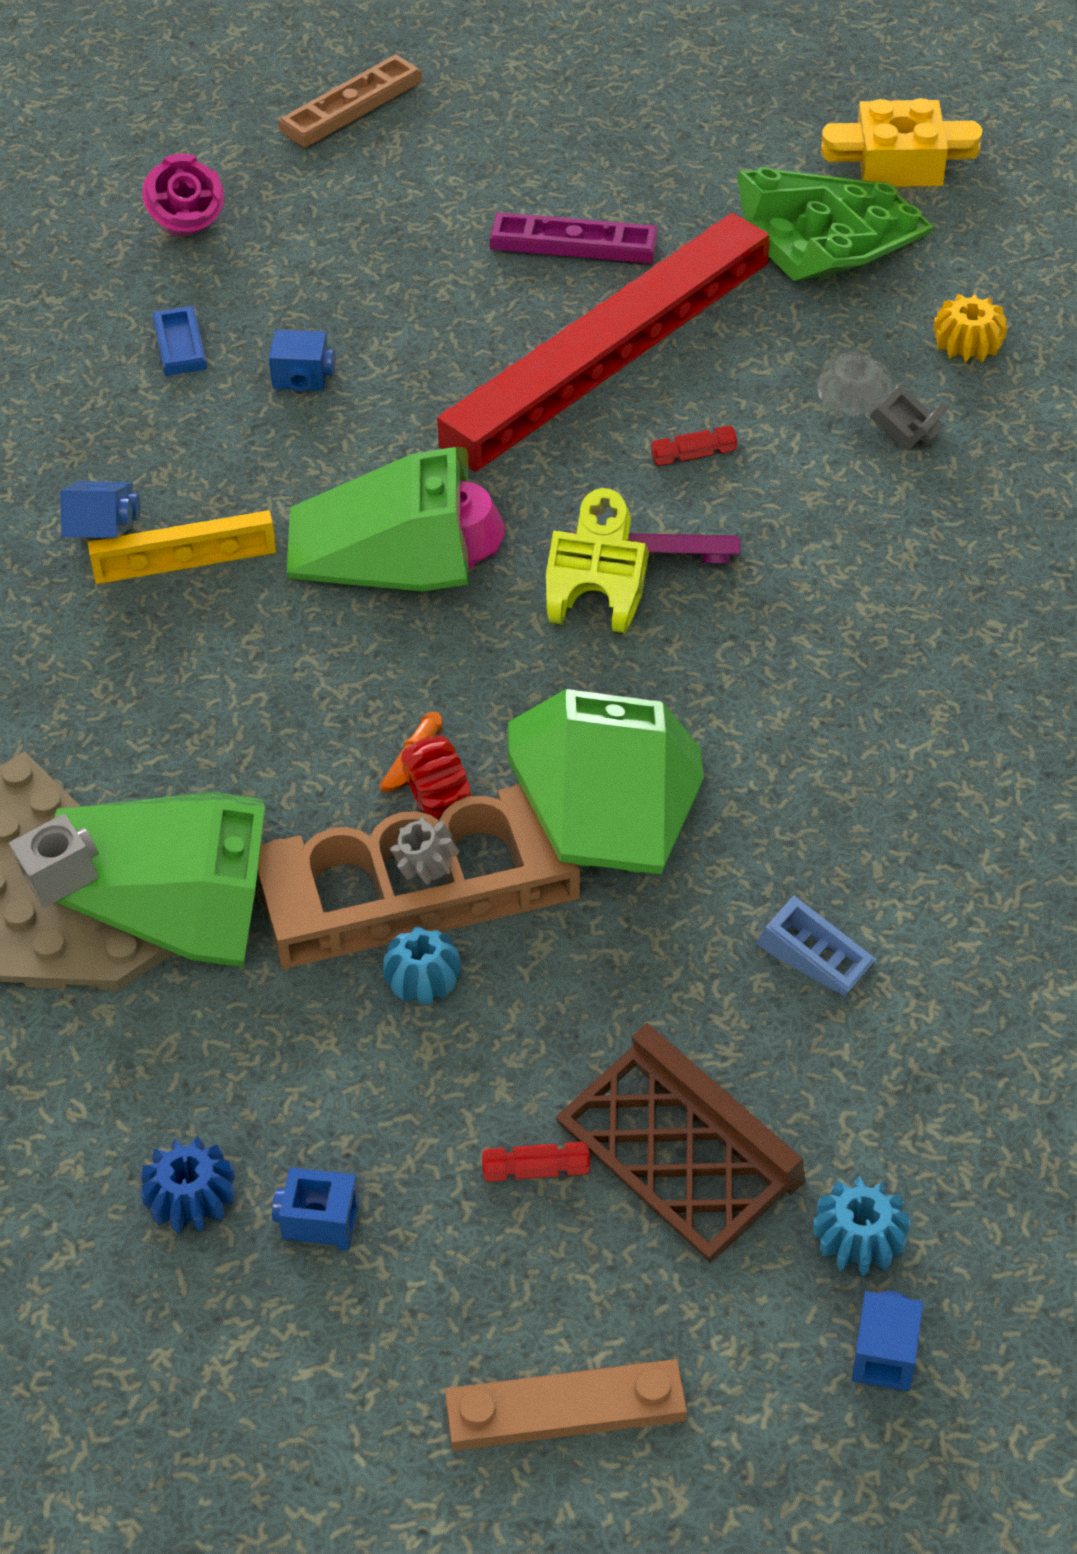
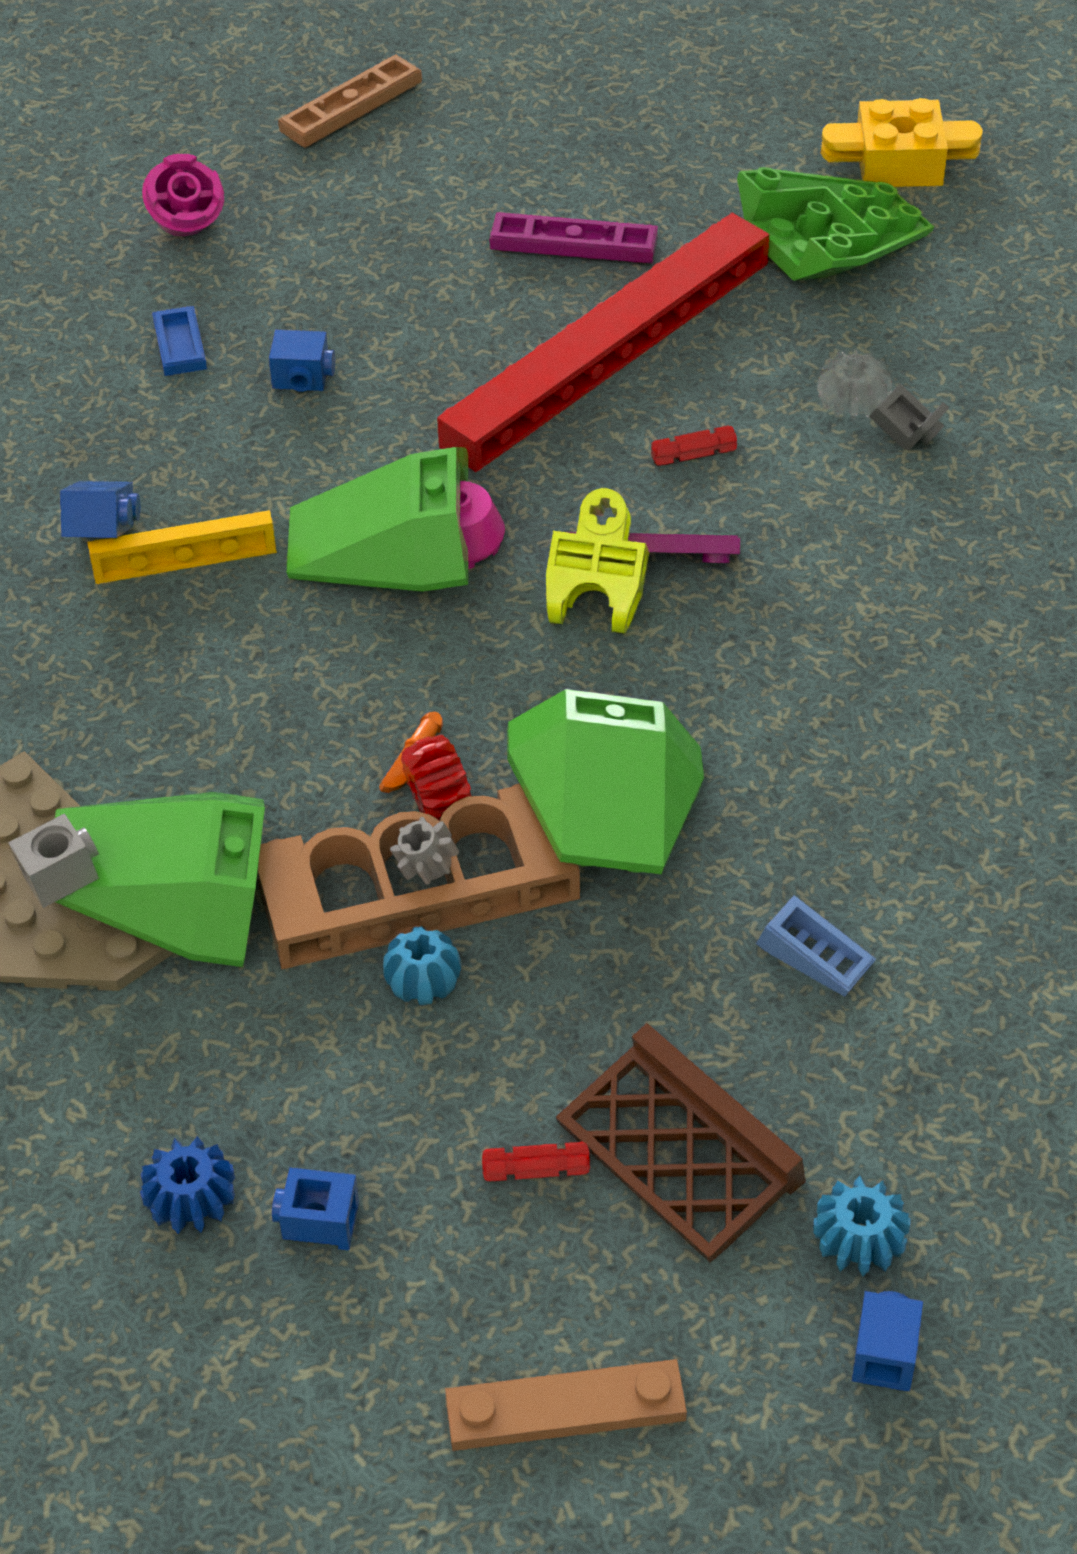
(970, 327): yellow gear -> none

